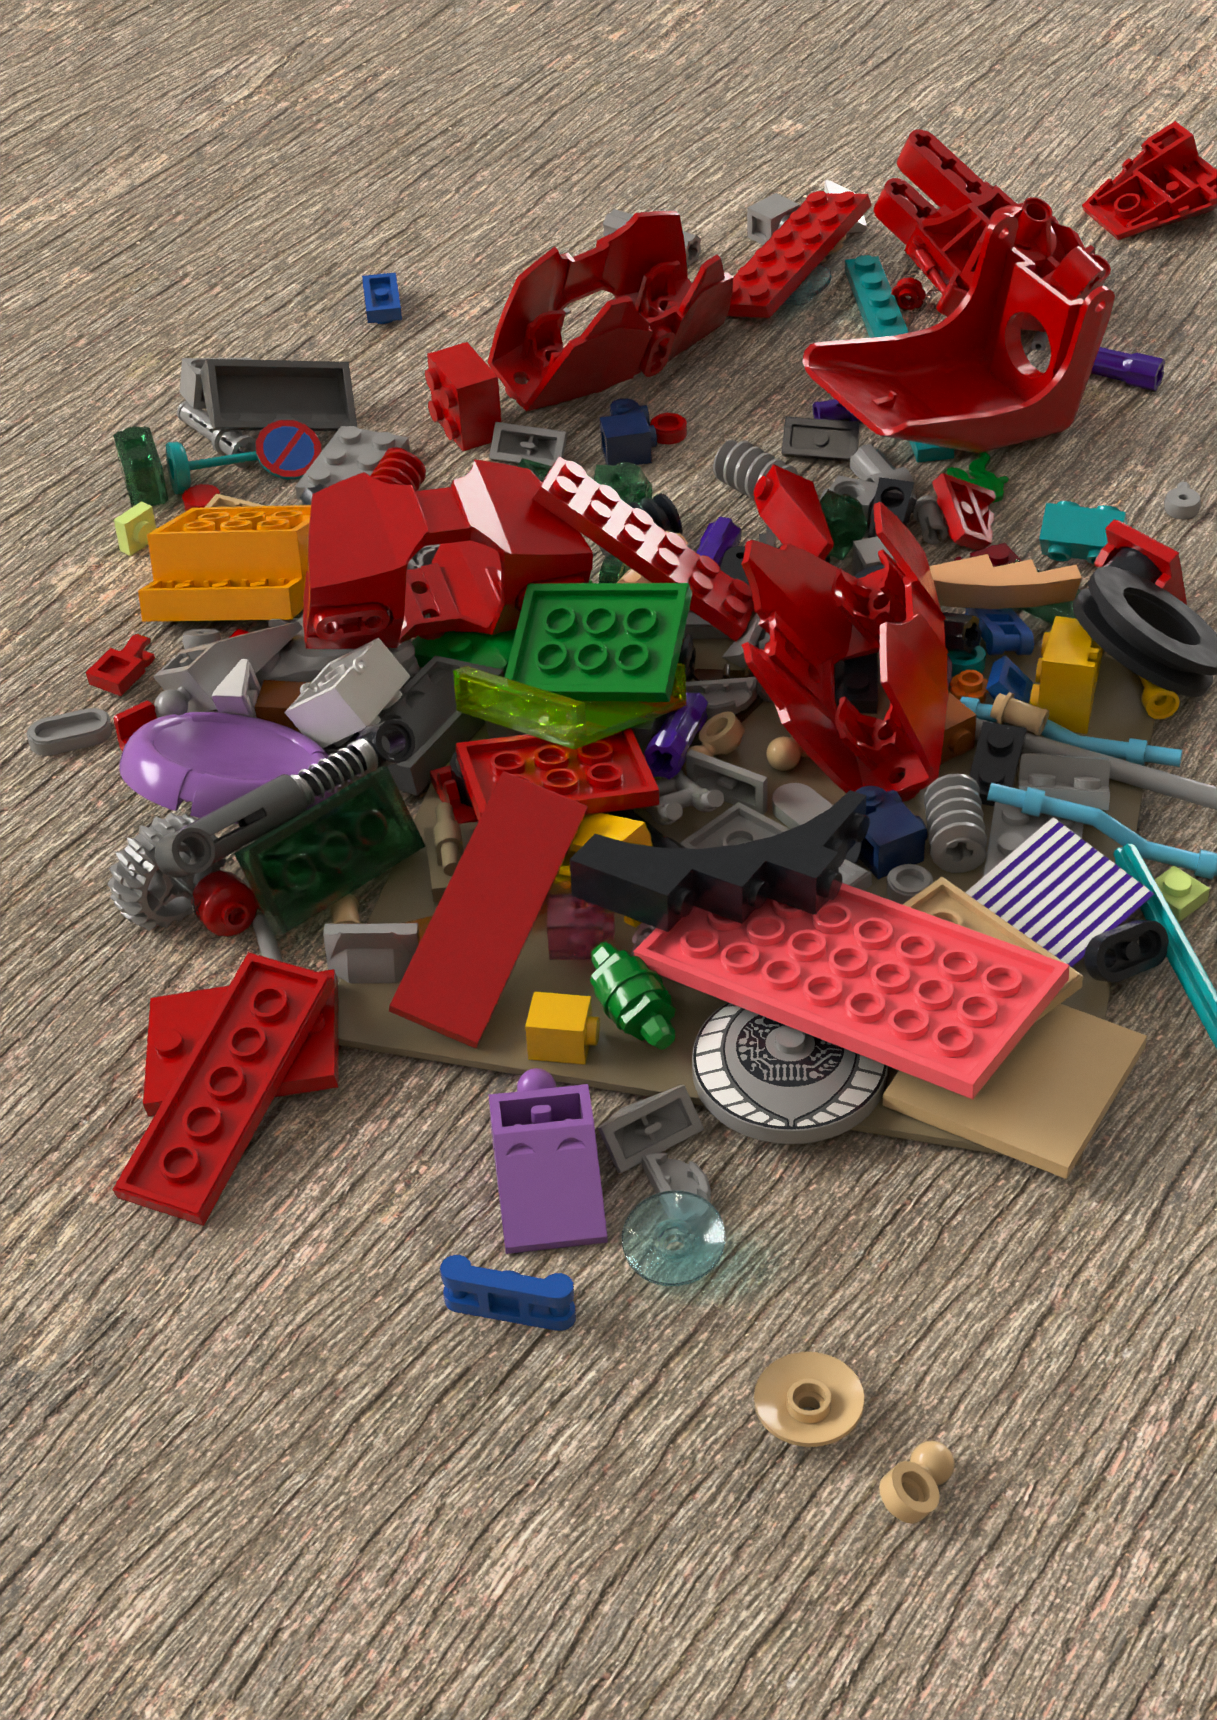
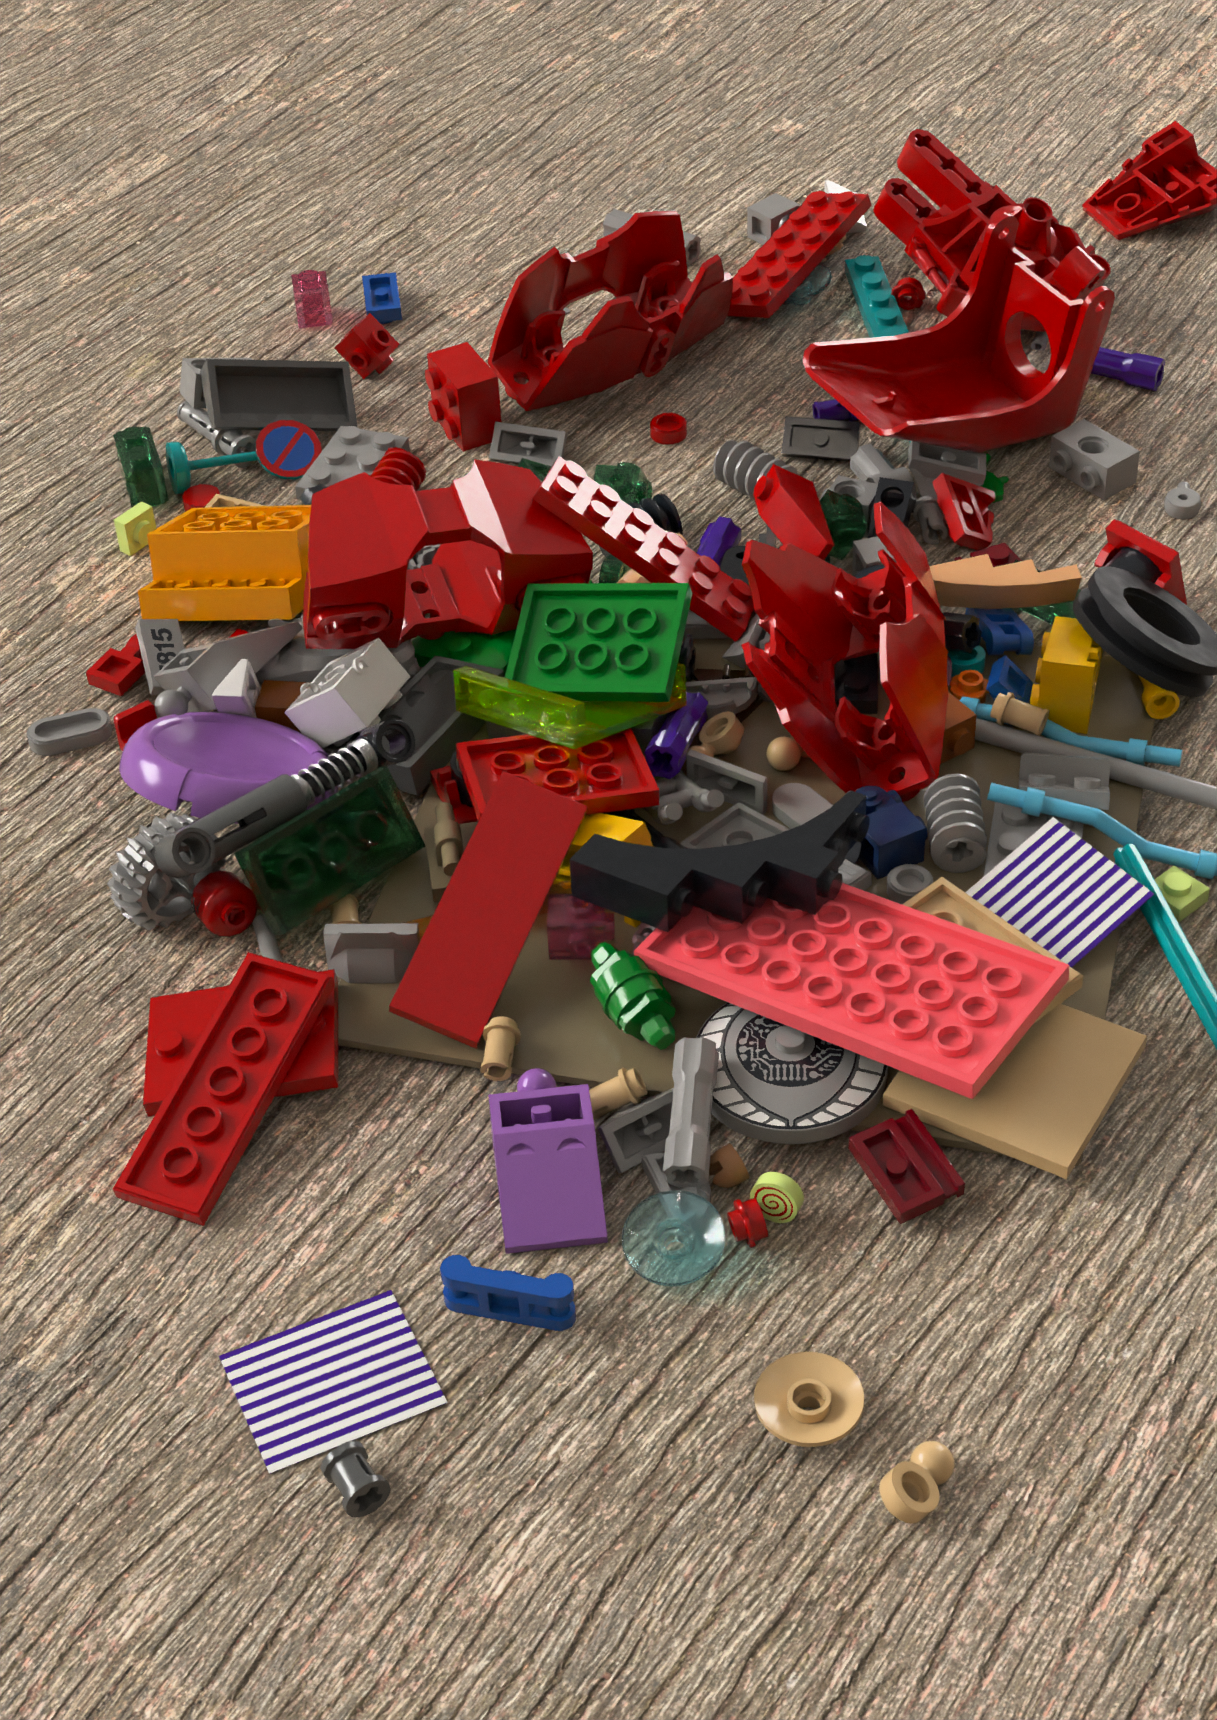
(158, 643): none -> light grey tile
(199, 637): light grey piece -> none
(312, 298): none -> clear pink brick
(331, 1381): none -> sticker
(355, 1479): none -> dark grey bush
(367, 347): none -> red brick
(500, 1037): none -> tan pin
(561, 1028): yellow brick -> none
(617, 1092): none -> tan pin
(627, 433): dark blue brick -> none
(688, 1139): none -> light grey axle
(727, 1167): none -> medium nougat hinge
(747, 1222): none -> red plate
(777, 1196): none -> yellowish green tile
(906, 1166): none -> dark red plate
(930, 461): none -> light grey slope
(997, 757): black plate -> none
(1076, 530): teal brick -> none
(1094, 459): none -> light grey brick
(1118, 956): black plate -> none

